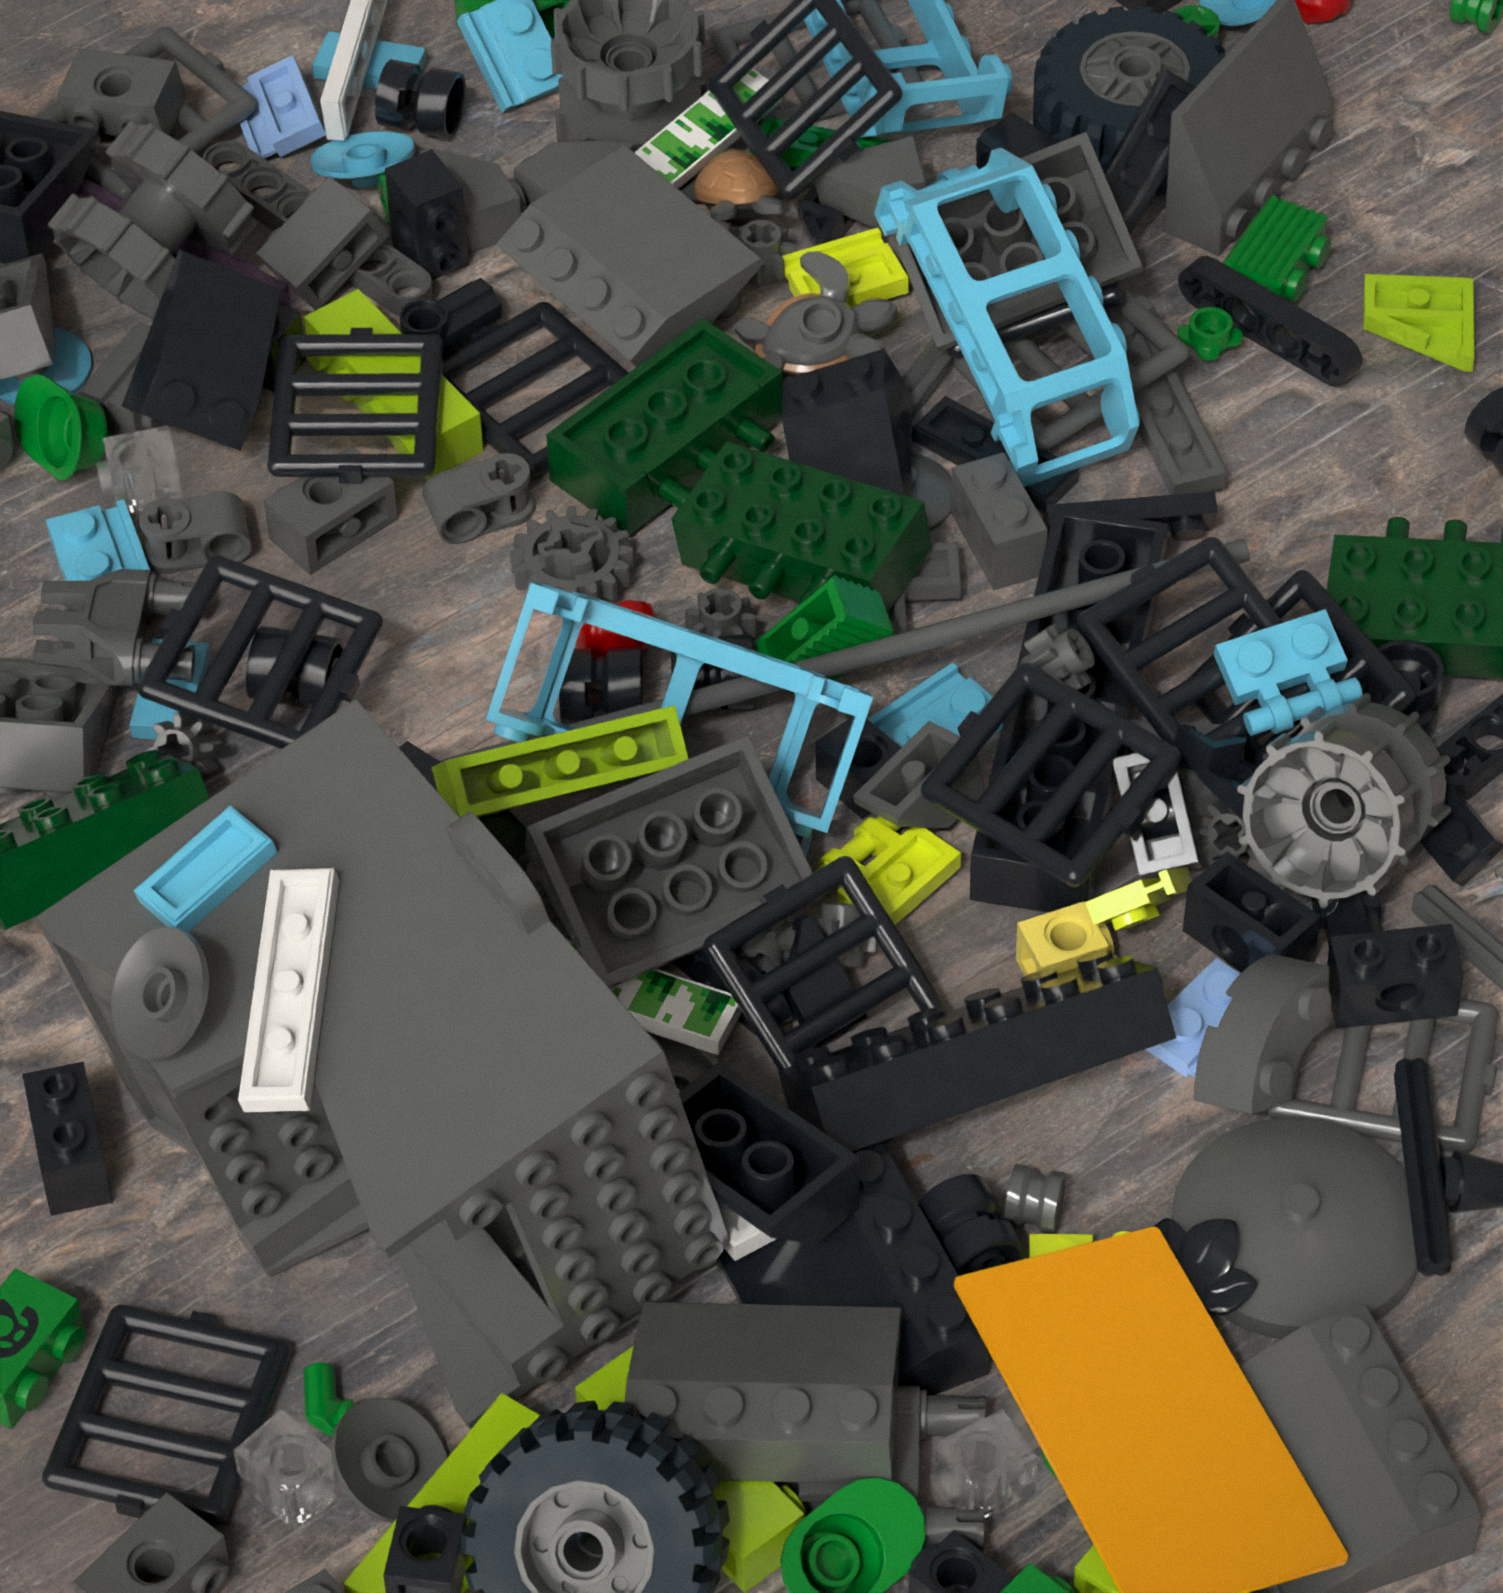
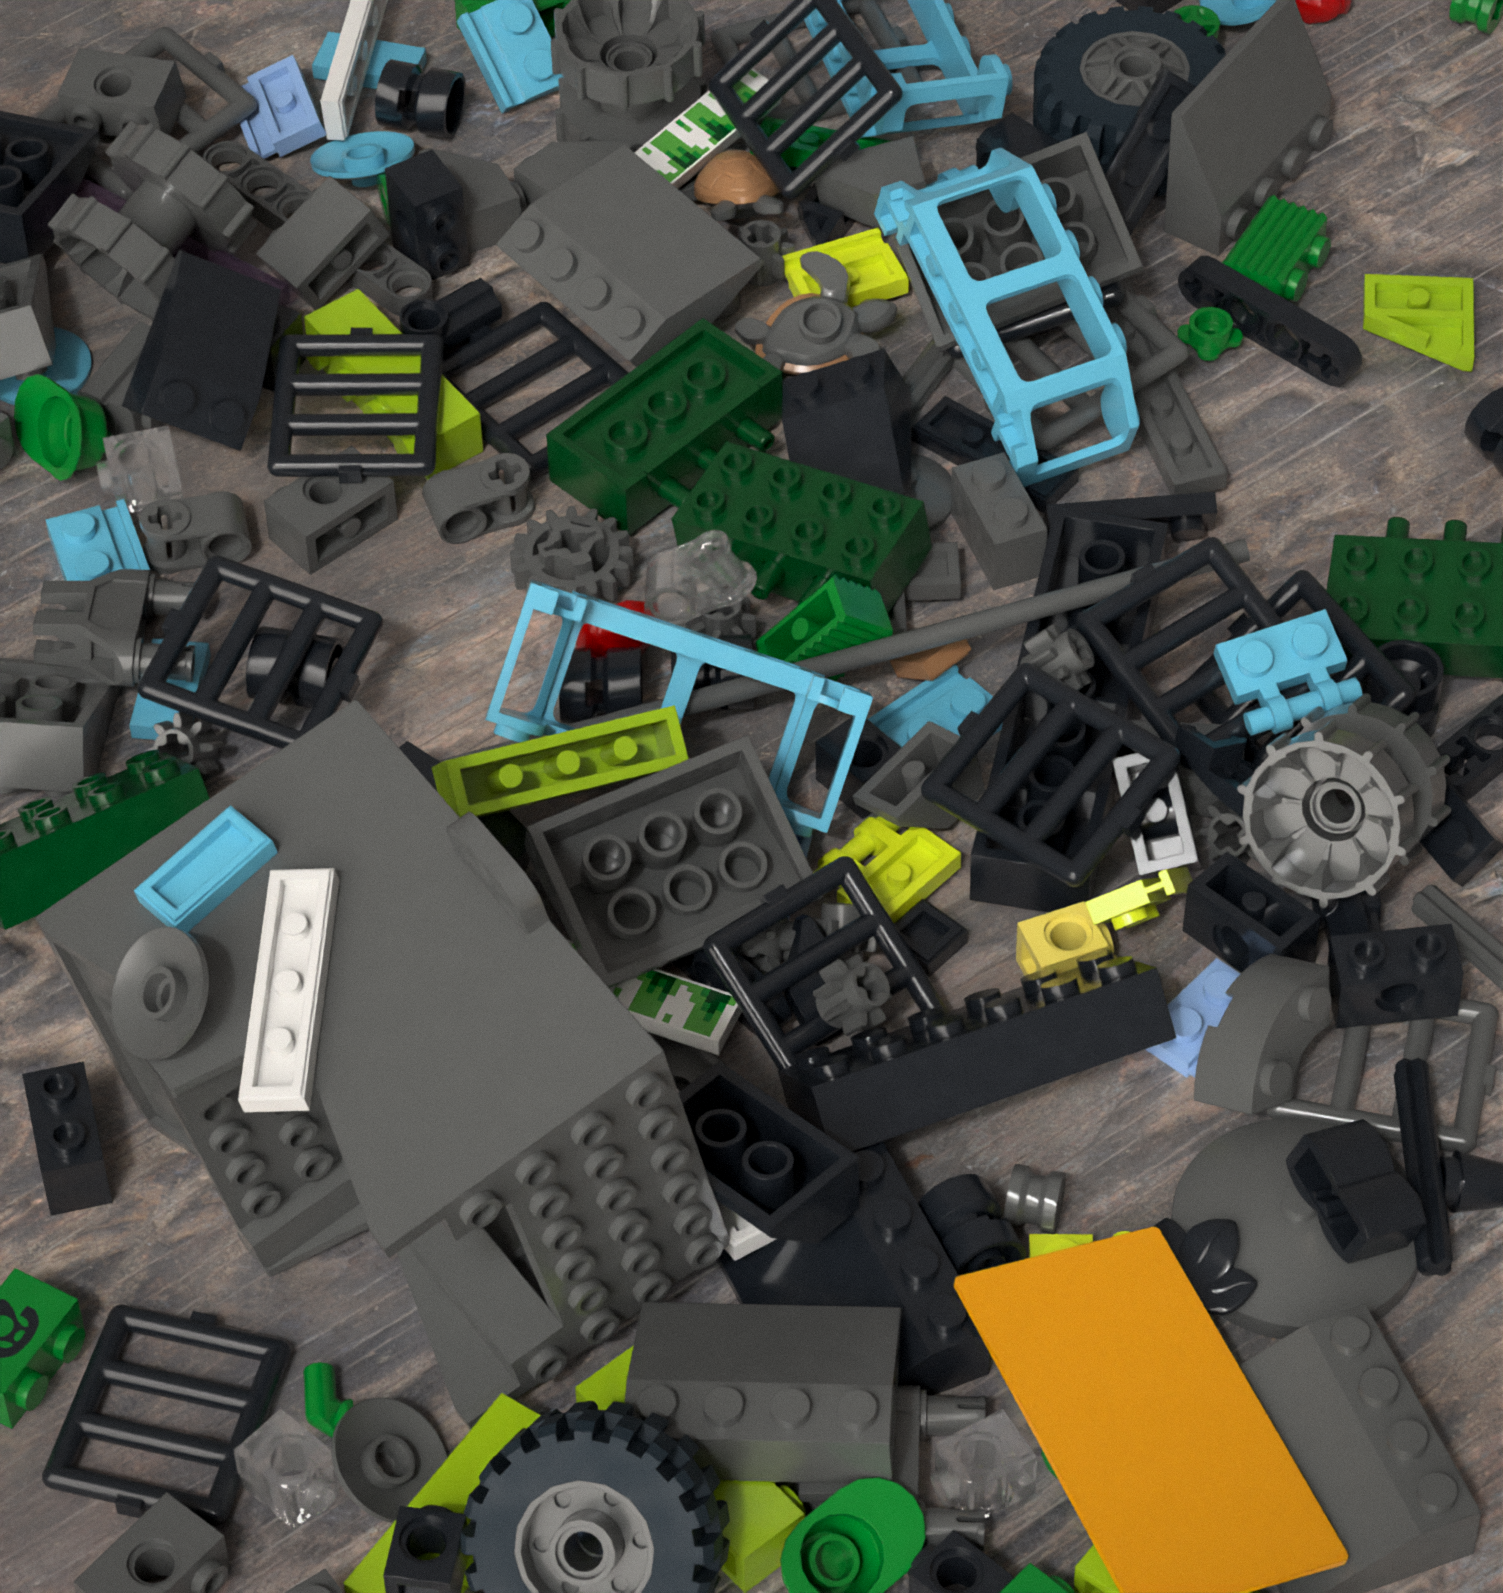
(692, 579): none -> clear piece
(852, 995): none -> dark grey gear
(930, 663): none -> medium nougat tile
(931, 935): none -> black tile
(1356, 1191): none -> black brick

